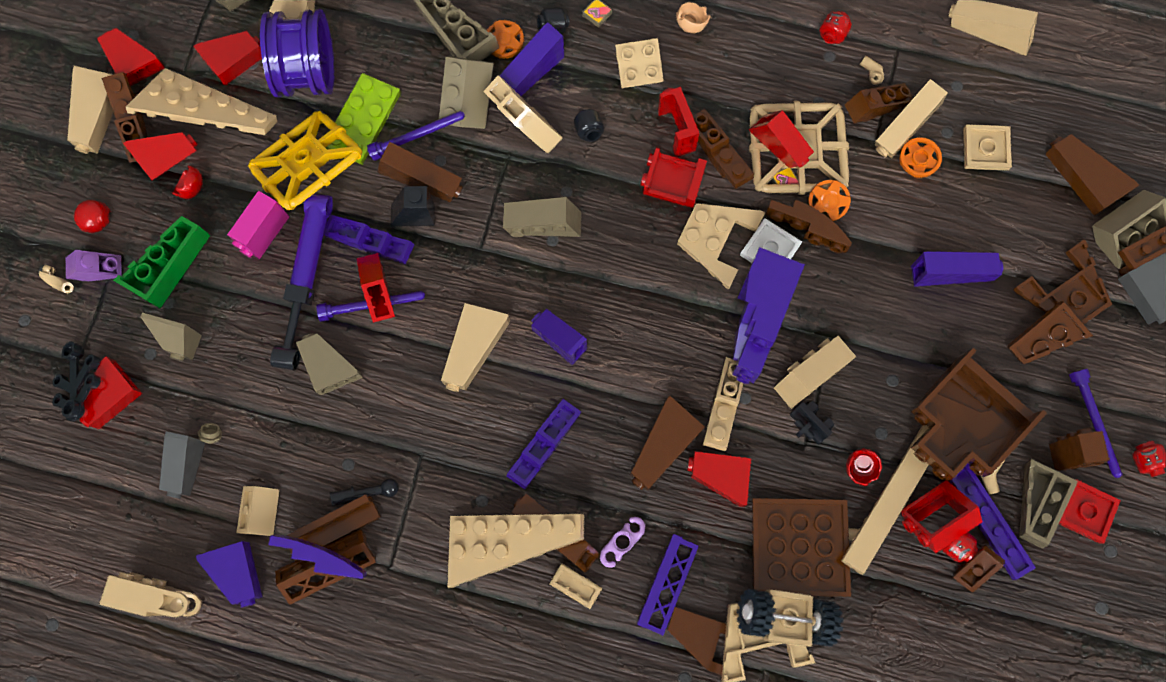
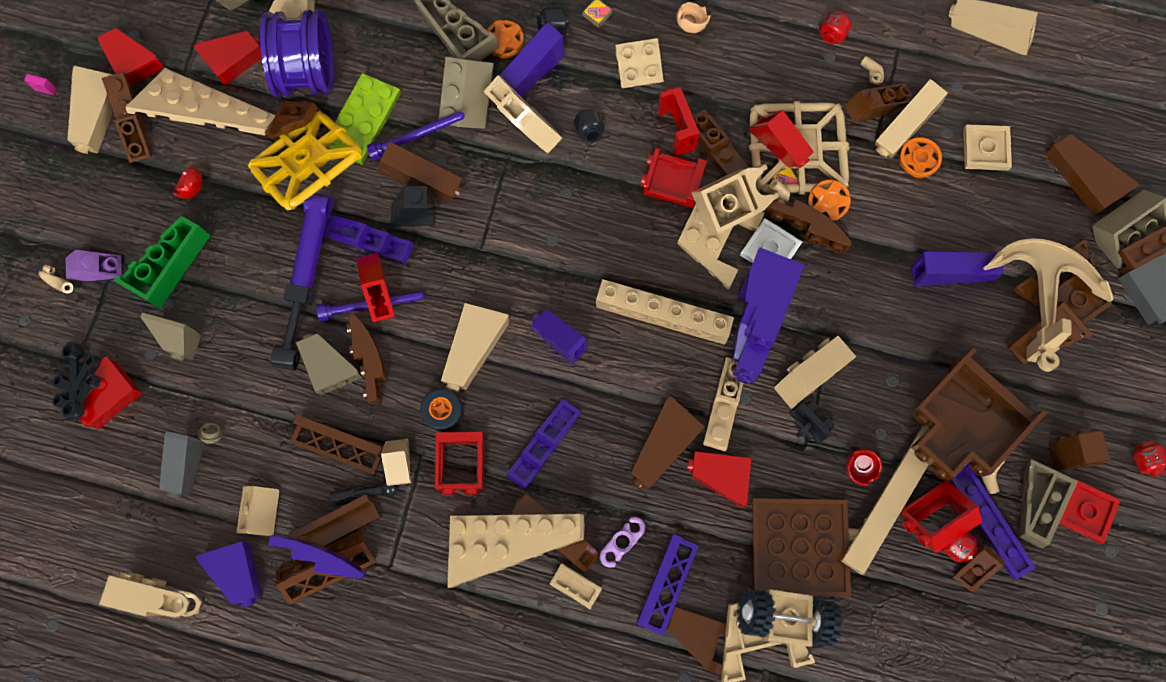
(40, 84): none -> dark pink tile
(91, 216): red hair -> none
(161, 152): red slope -> none
(258, 225): dark pink brick -> none
(291, 117): none -> reddish brown wing
(336, 435): none -> reddish brown fence
(367, 351): none -> reddish brown slope
(396, 462): none -> tan slope
(438, 403): none -> black wheel
(459, 438): none -> red window
(542, 218): dark tan wedge -> none
(664, 312): none -> tan brick
(740, 198): none -> tan brick
(783, 192): none -> tan arm
(1049, 261): none -> tan piece
(1081, 379): dark purple piece -> none

